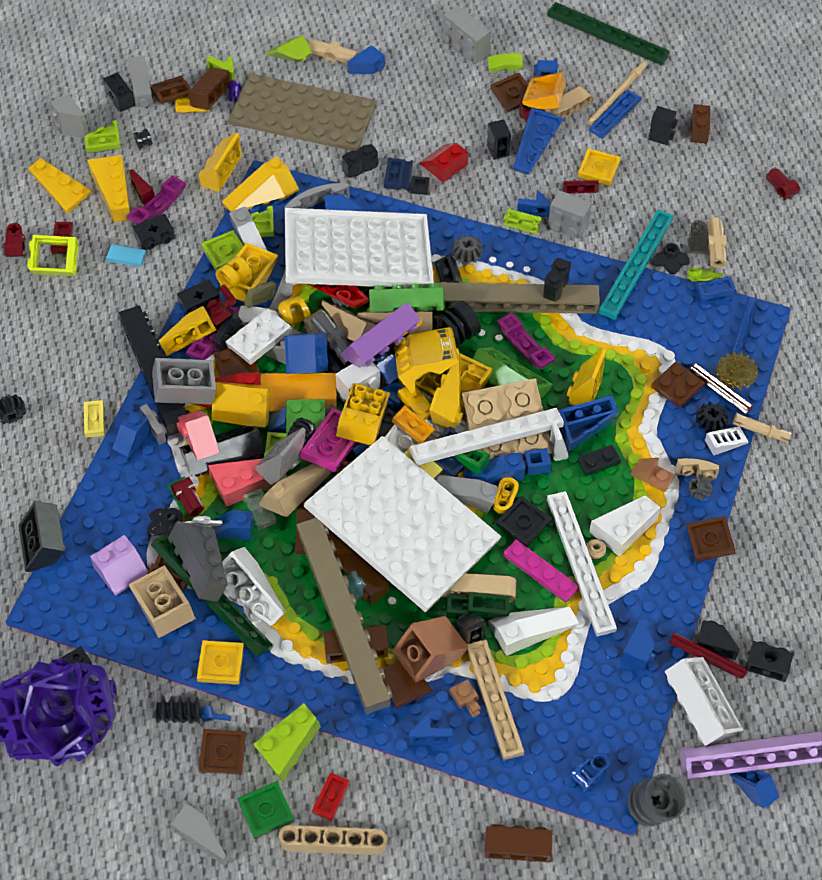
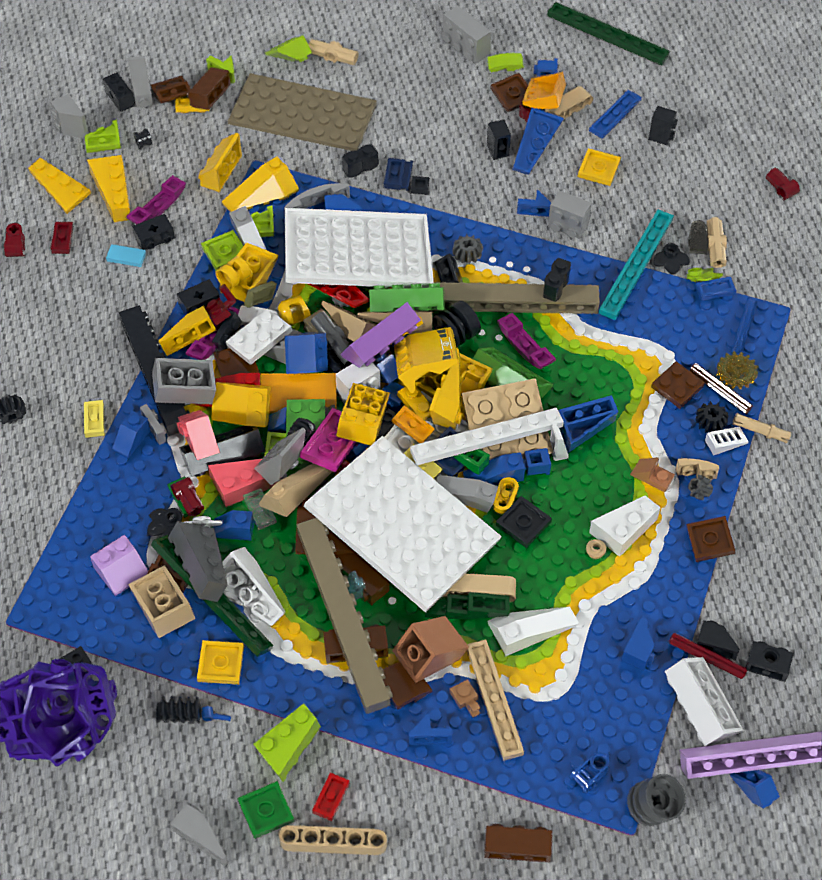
(41, 536): pearl dark grey slope -> none
(72, 255): neon yellow window -> none
(142, 188): dark red slope -> none
(222, 751): reddish brown plate -> none
(234, 88): dark purple pin -> none
(367, 62): blue slope -> none
(446, 161): red slope -> none
(471, 628): black slope -> none
(522, 221): lime hinge -> none
(541, 571): dark pink plate -> none
(580, 186): dark red slope -> none
(581, 564): white plate -> none
(587, 380): yellow slope -> none
(599, 460): black plate -> none
(634, 74): tan bar -> none
(700, 124): reddish brown brick -> none

